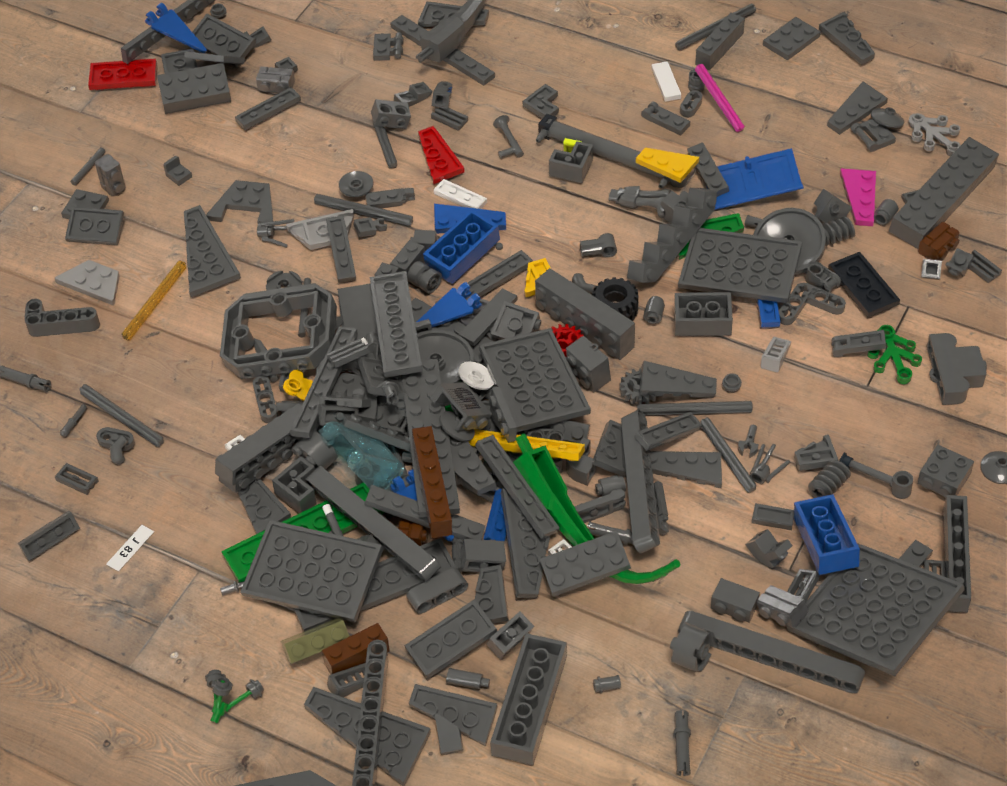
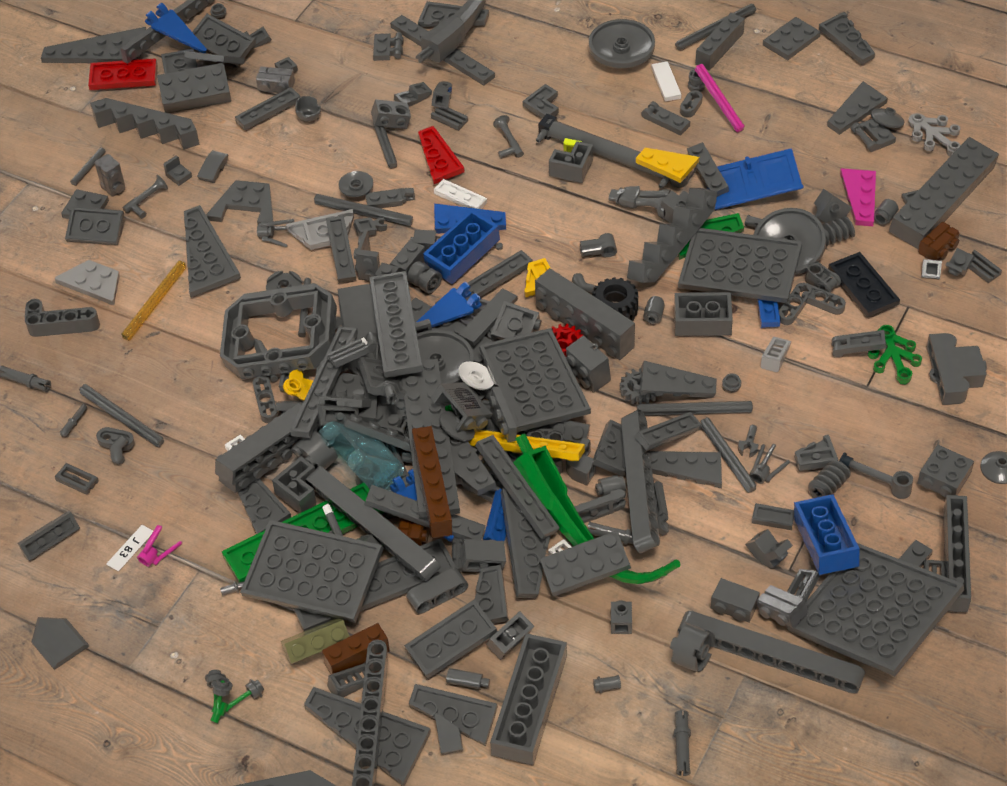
(57, 640): none -> dark grey tile
(91, 50): none -> dark grey wing
(133, 204): none -> dark grey piece
(146, 121): none -> dark grey brick
(149, 553): none -> dark pink plant
(212, 165): none -> dark grey slope
(307, 108): none -> dark grey hair
(366, 260): none -> dark grey bracket
(621, 43): none -> dark grey dish
(621, 617): none -> dark grey brick

